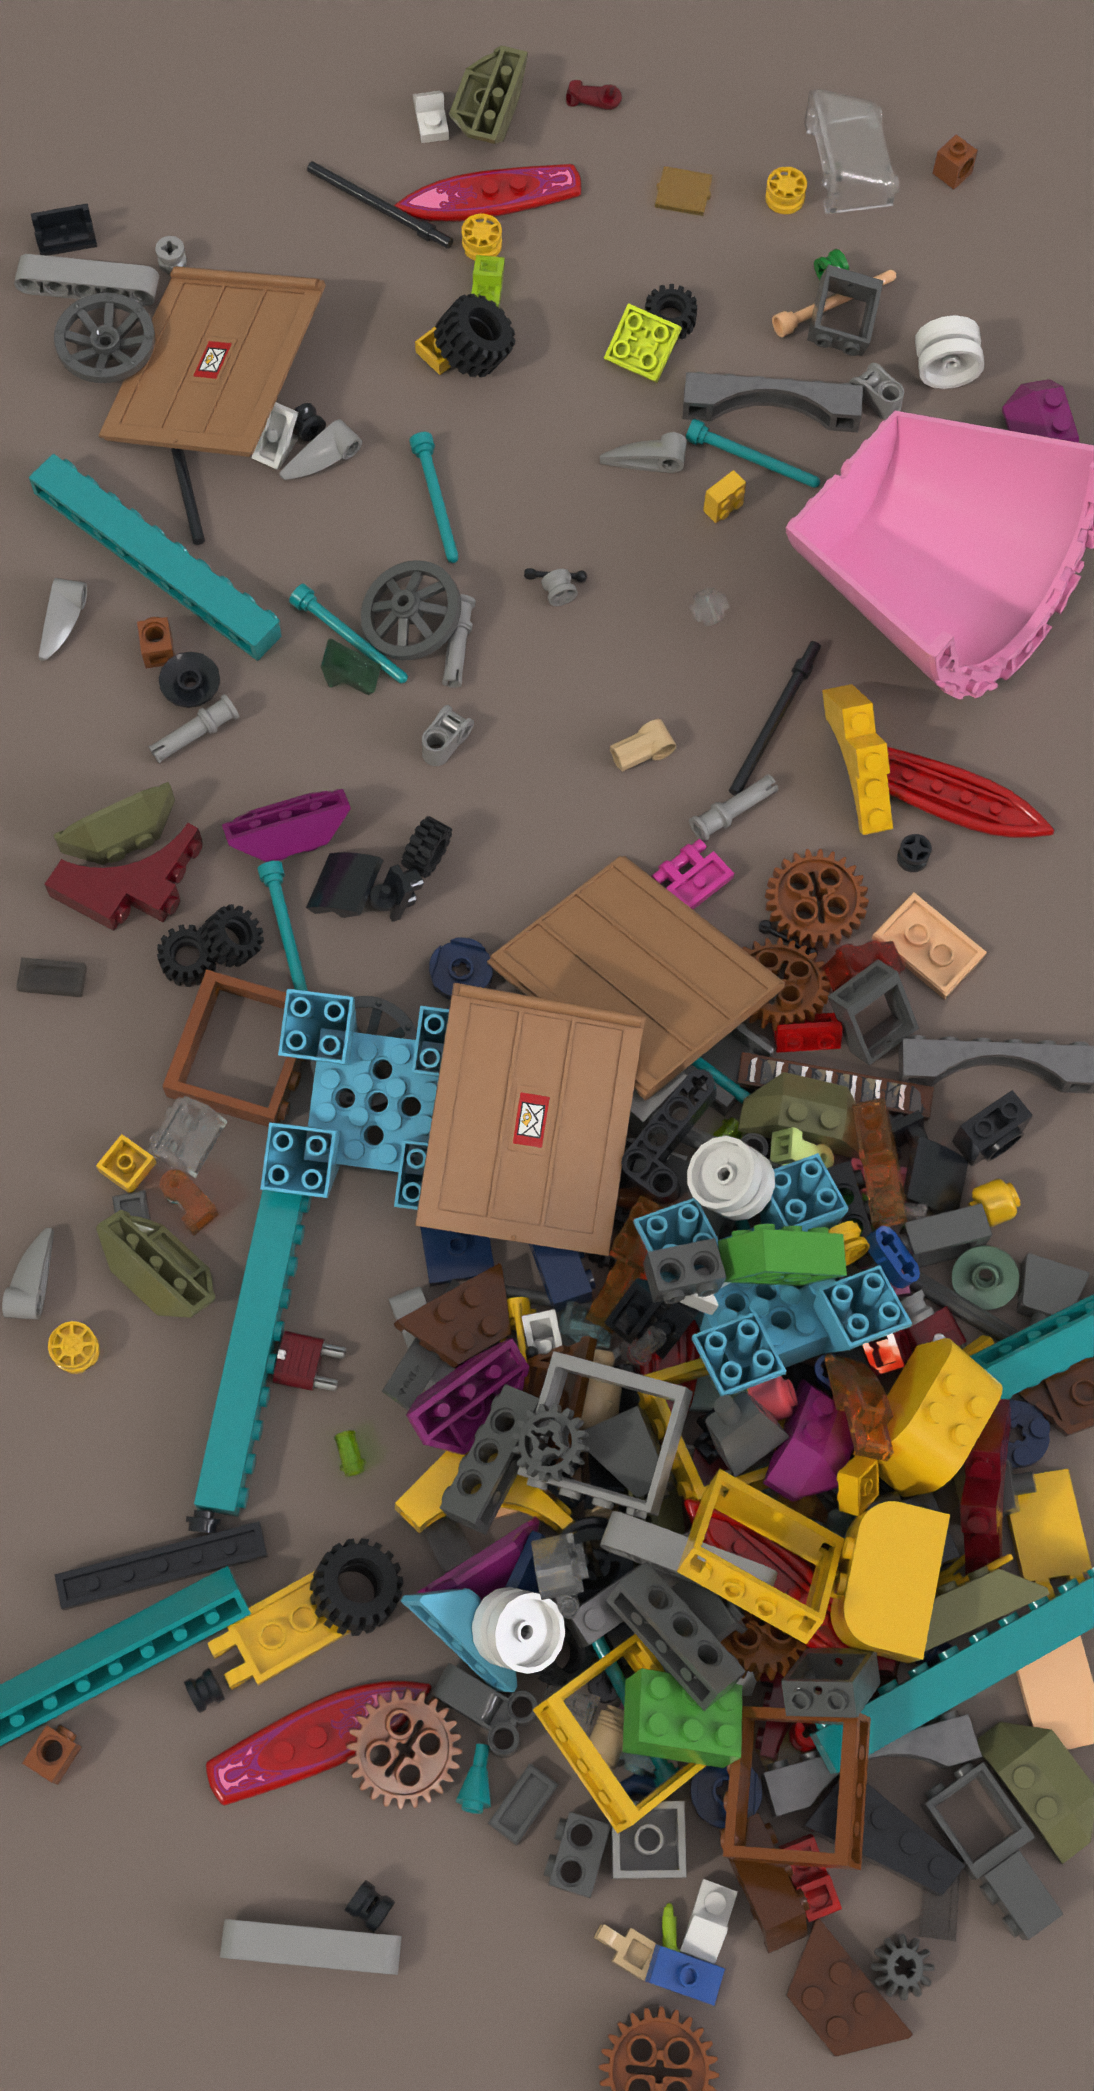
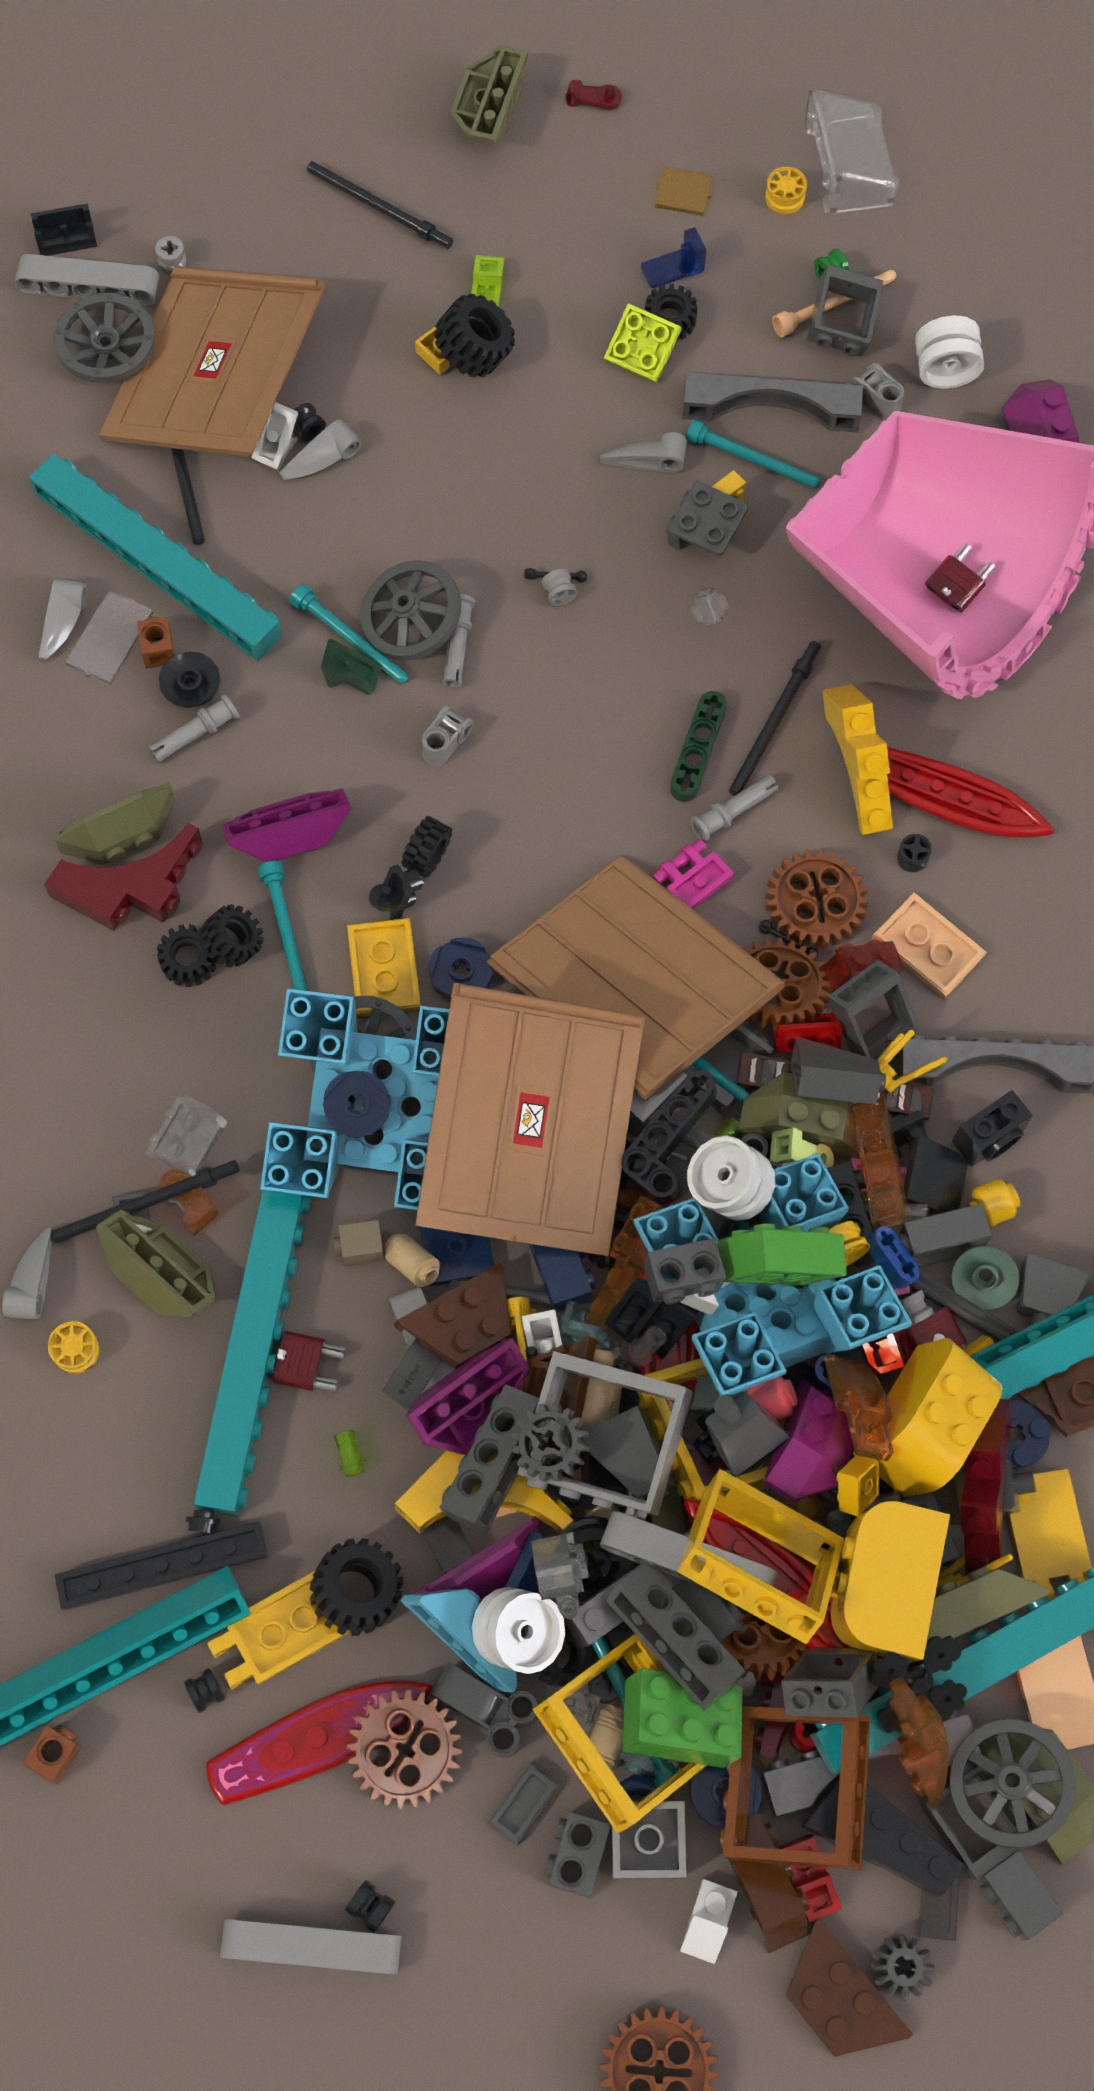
(51, 977): clear smoke plate -> none
(108, 637): none -> clear piece
(126, 1164): yellow piece -> none
(190, 1040): dark orange window -> none
(204, 1178): none -> black bar
(337, 1104): none -> dark blue plate
(345, 884): black slope -> none
(359, 1243): none -> dark tan brick
(384, 963): none -> yellow tile
(411, 1259): none -> tan head
(423, 446): teal piece -> none
(431, 116): white slope -> none
(475, 1791): teal cone -> none
(481, 237): yellow wheel -> none
(493, 192): red piece -> none
(632, 1950): tan plate -> none
(650, 742): tan piece -> none
(669, 1928): lime piece -> none
(678, 264): none -> clear blue bracket
(685, 1974): blue plate -> none
(699, 746): none -> dark green beam
(706, 519): none -> dark grey bracket
(835, 1073): none -> dark grey slope
(889, 1053): none -> yellow plant
(923, 1742): none -> clear orange slope
(937, 1656): none -> black plant
(955, 161): dark orange brick -> none
(956, 582): none -> dark red piece
(1012, 1794): none -> dark grey wheel

